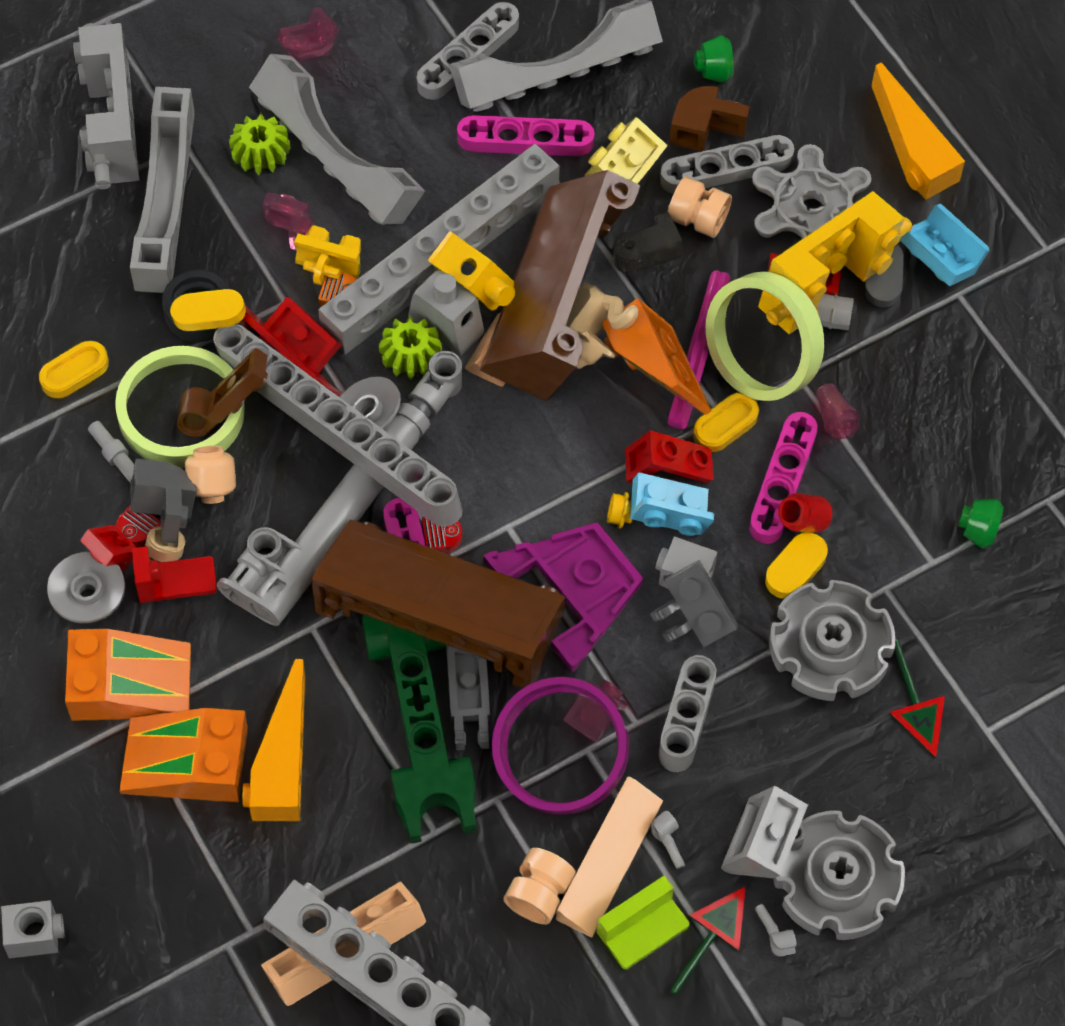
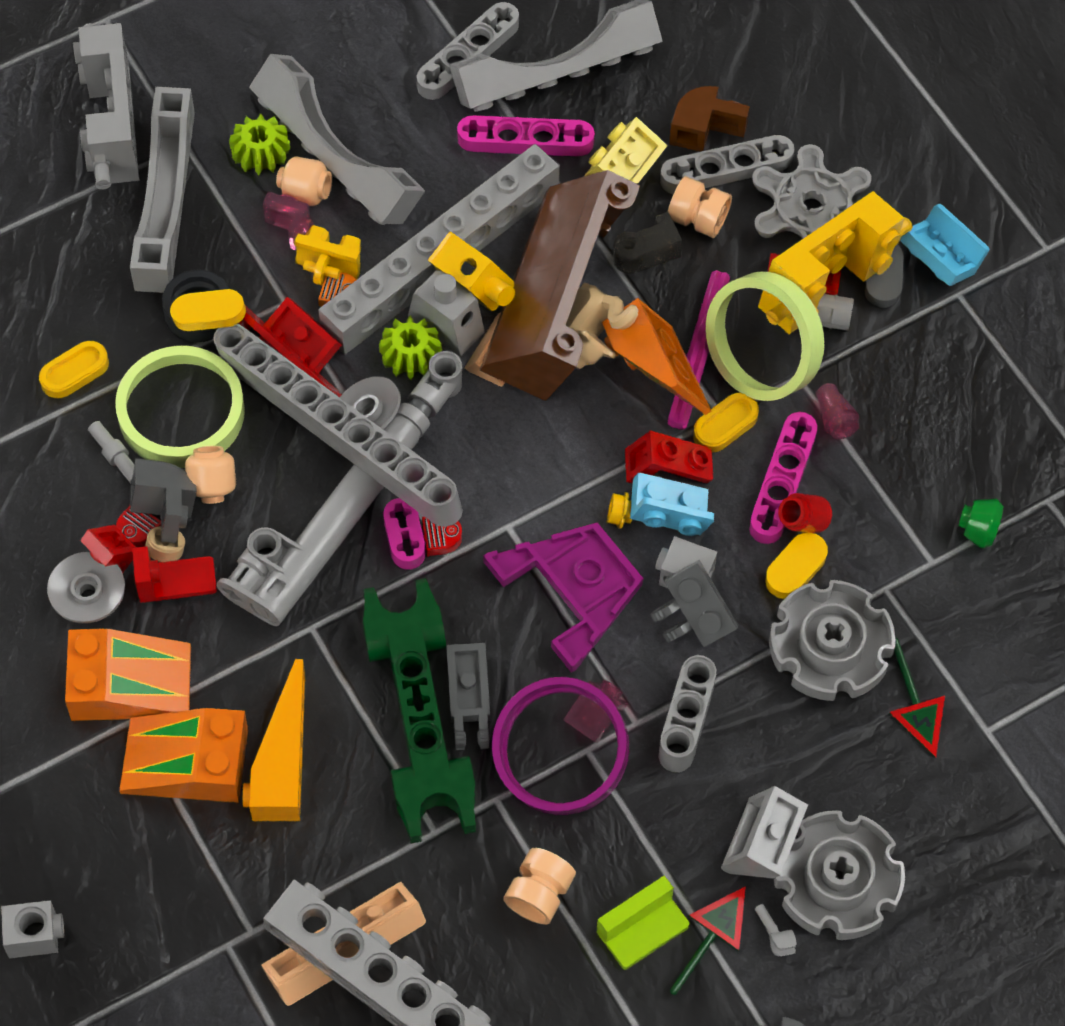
(204, 409): reddish brown plate -> none
(305, 180): none -> light nougat head
(310, 38): clear pink bracket -> none
(439, 598): reddish brown windscreen -> none
(609, 857): light nougat slope -> none
(661, 829): light grey hand -> none
(715, 59): green cone -> none
(923, 151): light orange slope -> none

